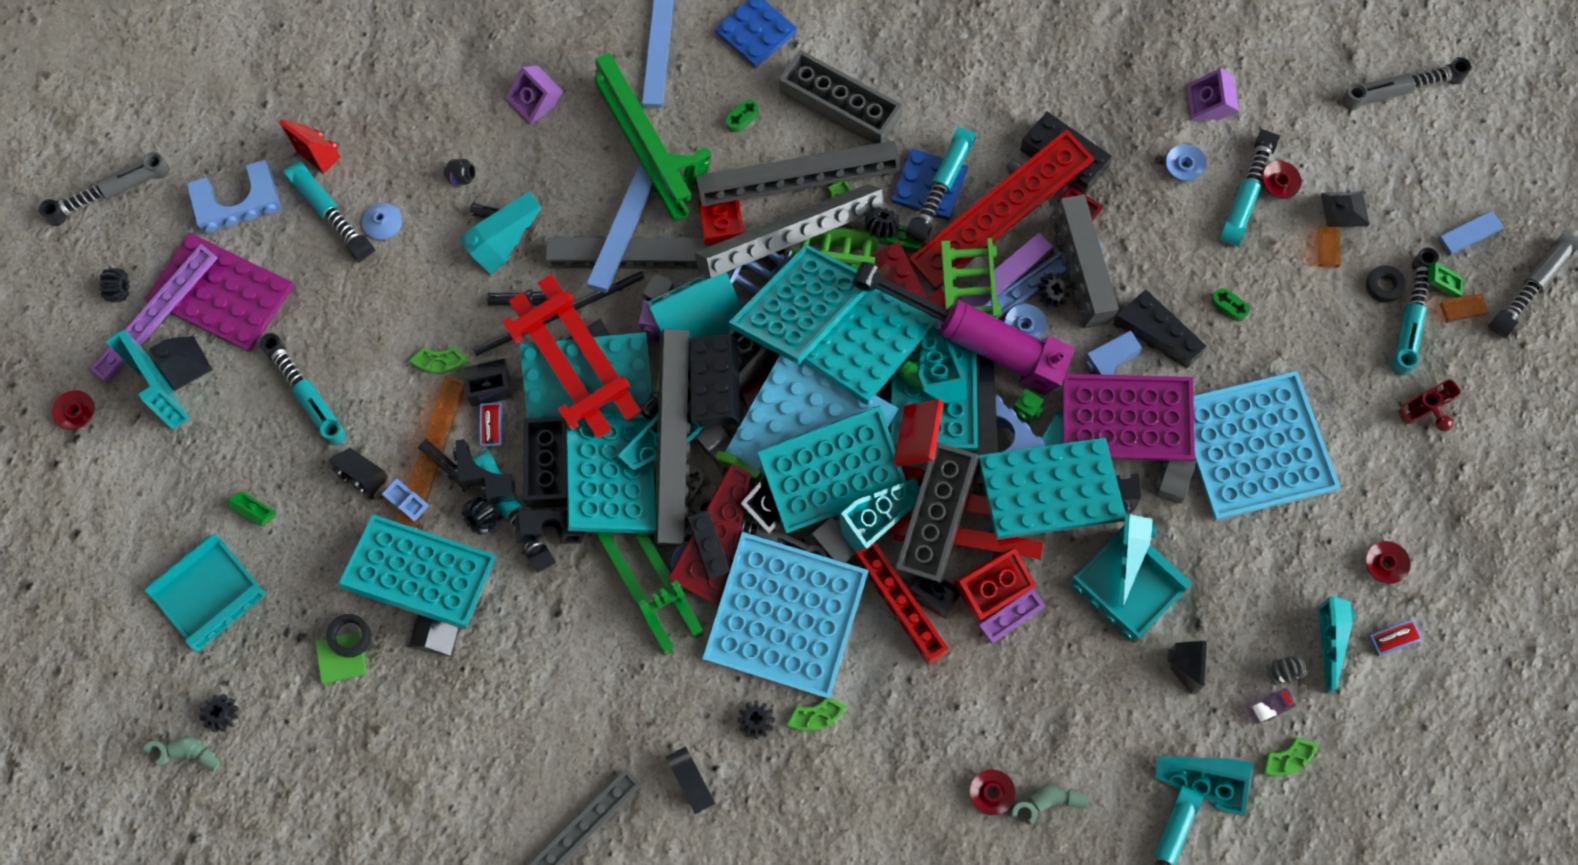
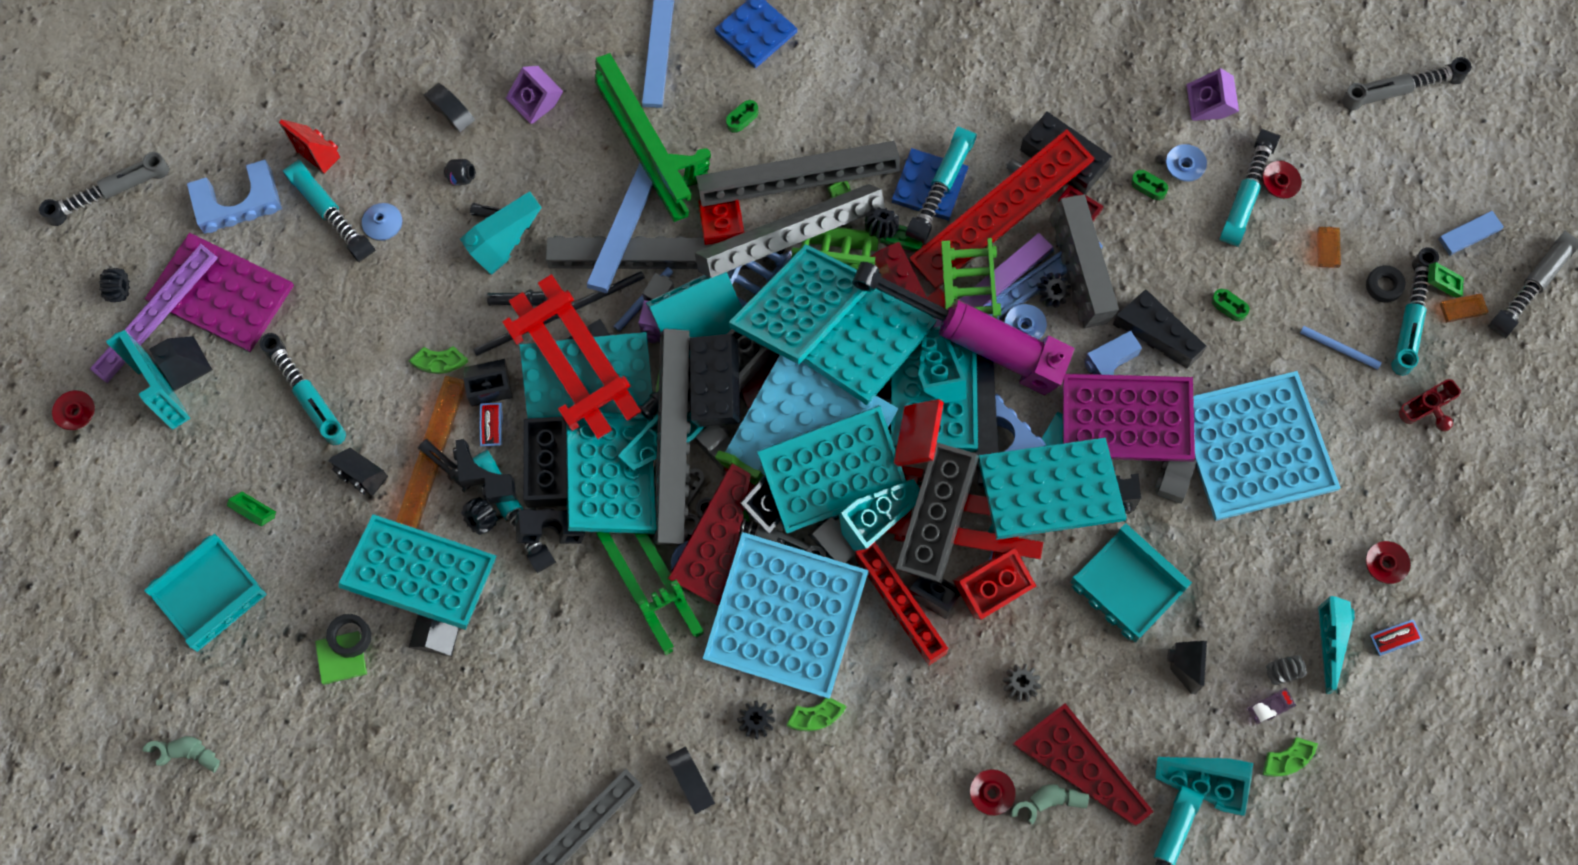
(225, 717): black gear -> none
(405, 500): medium blue slope -> none
(450, 106): none -> black brick
(636, 306): none -> medium blue bar
(708, 544): black plate -> none
(840, 97): dark grey brick -> none
(909, 373): green cone -> none
(1012, 616): medium lavender plate -> none
(1028, 406): green brick -> none
(1028, 678): none -> dark grey gear
(1074, 755): none -> dark red wing
(1136, 542): wedge -> none
(1149, 185): none -> green beam
(1340, 347): none -> medium blue bar
(1345, 209): black slope -> none

